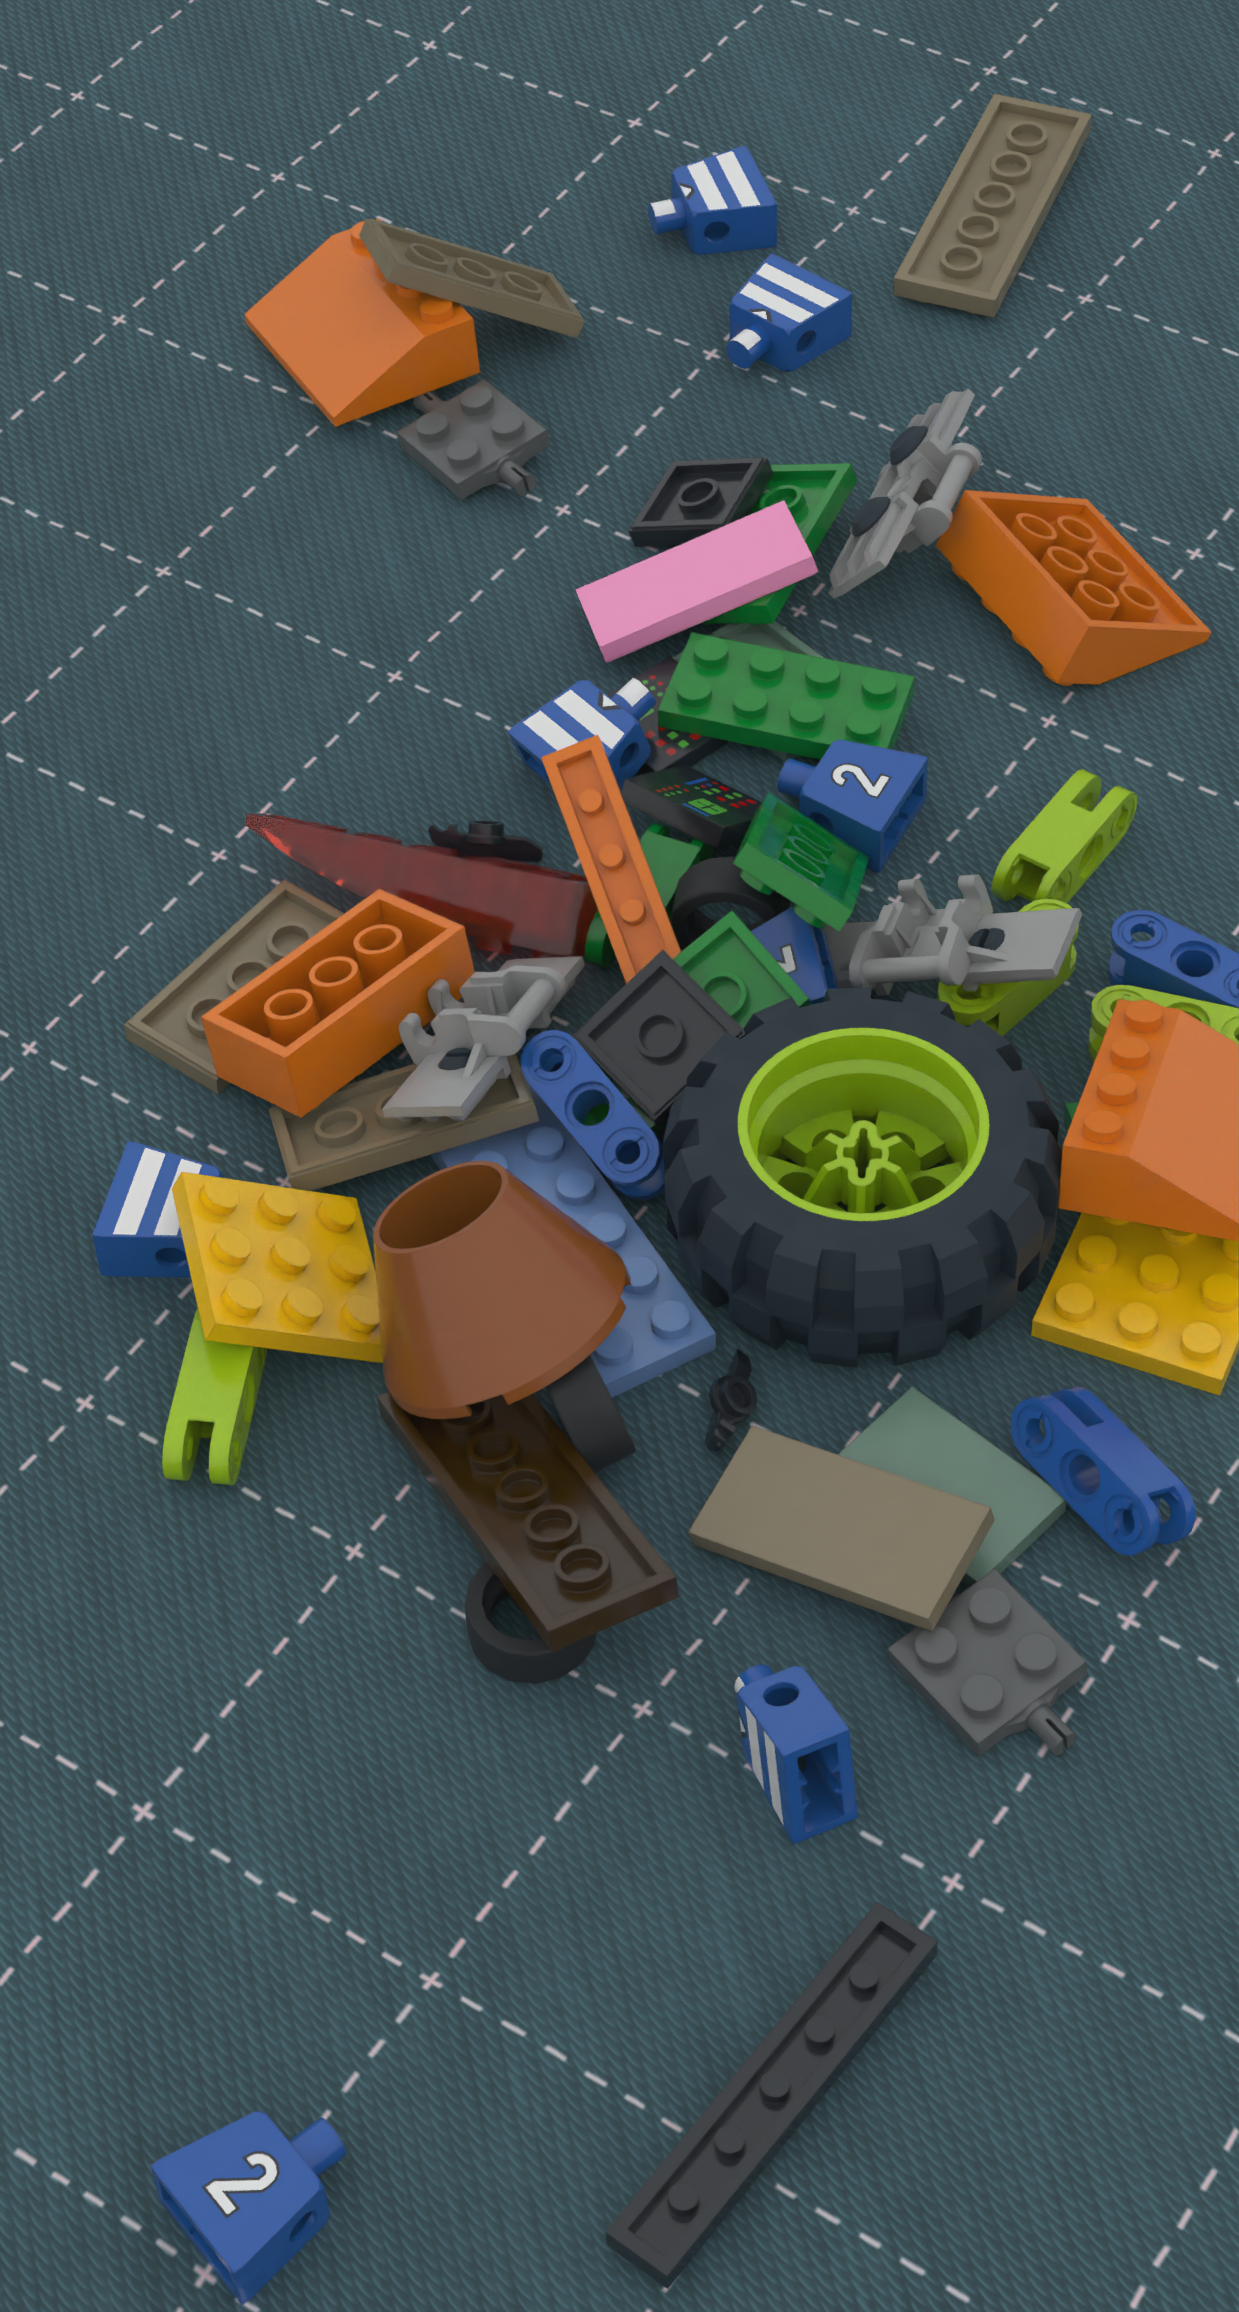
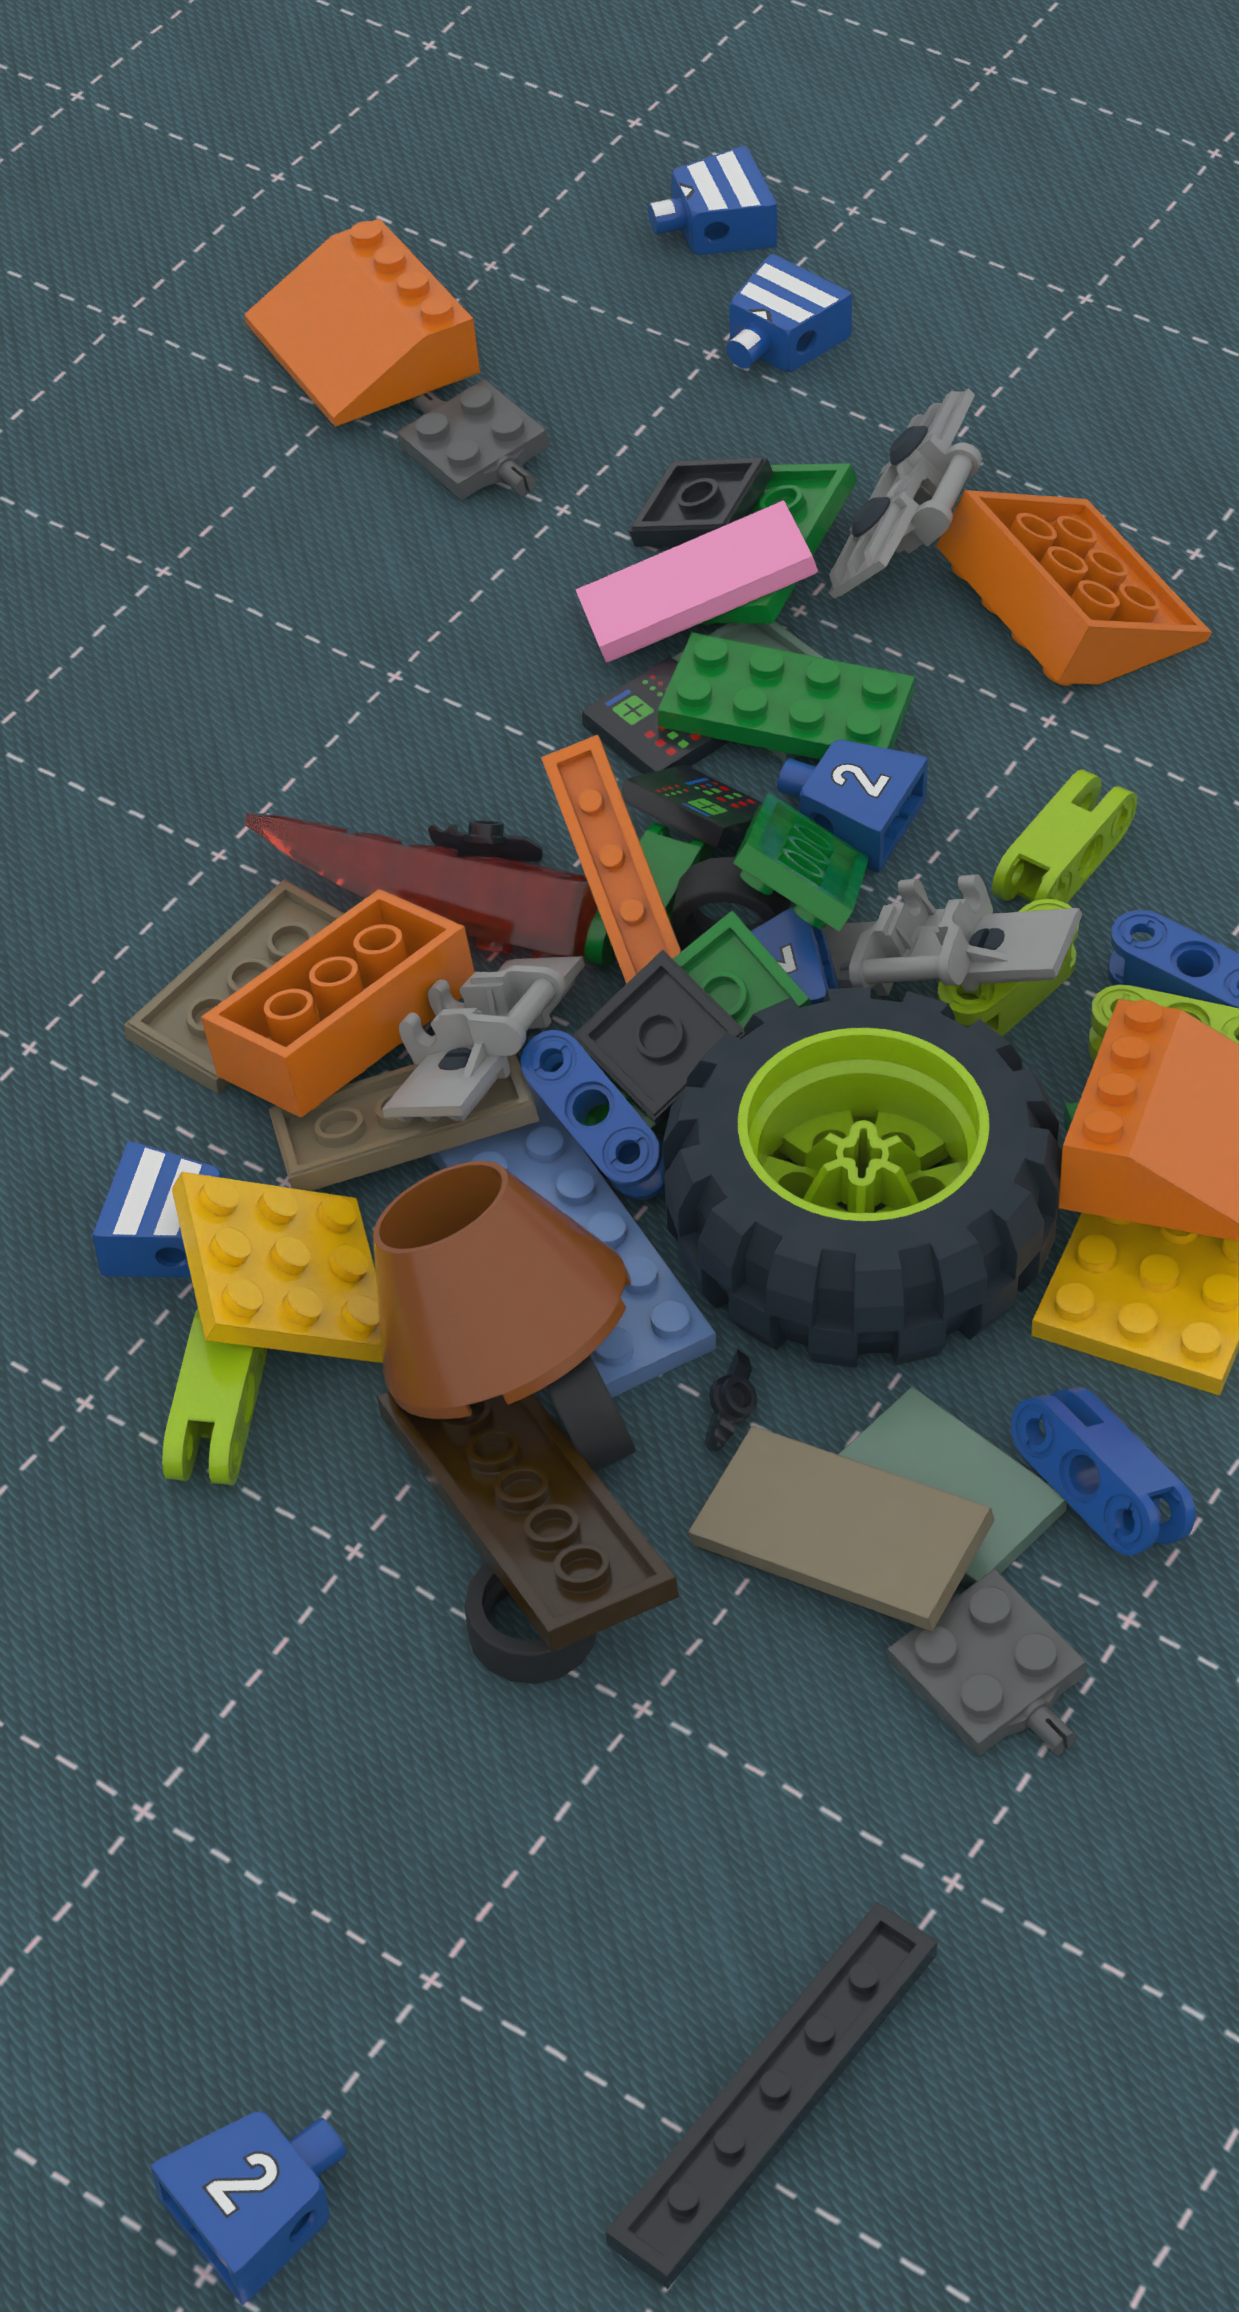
(471, 277): dark tan tile -> none
(581, 714): blue torso -> none
(787, 1719): blue torso -> none
(992, 205): dark tan plate -> none

